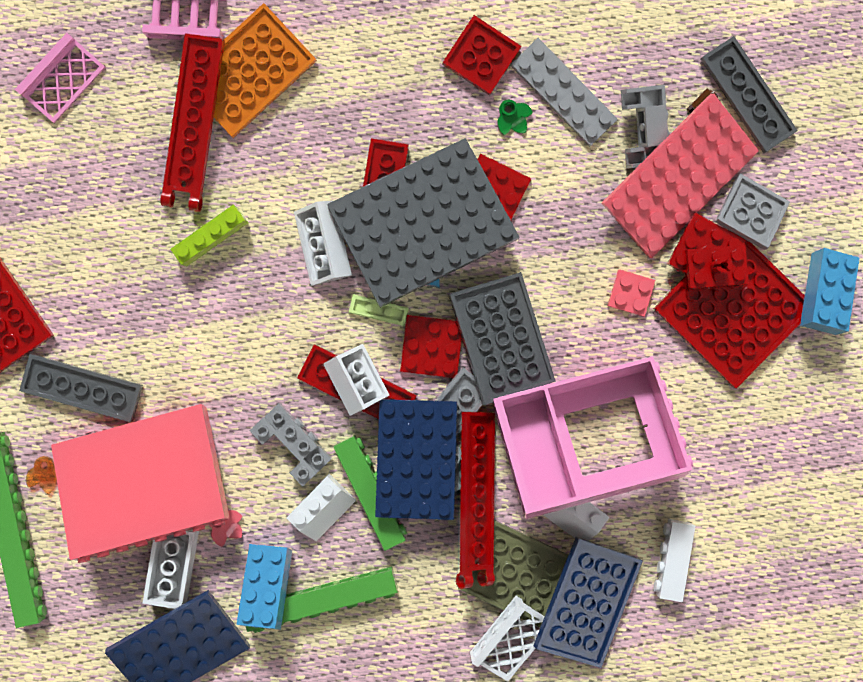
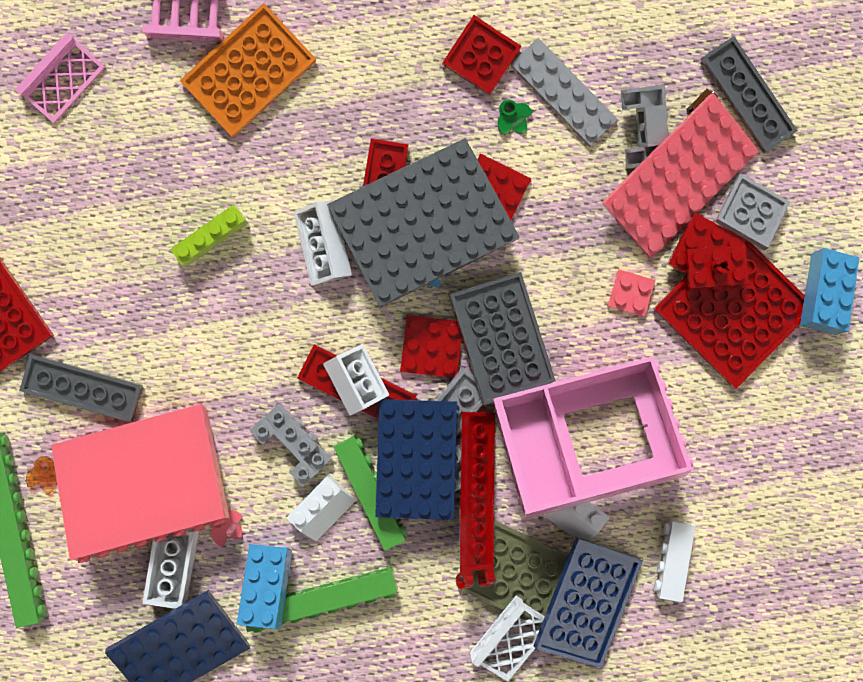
(192, 119): red hinge -> none
(369, 308): yellowish green tile -> none

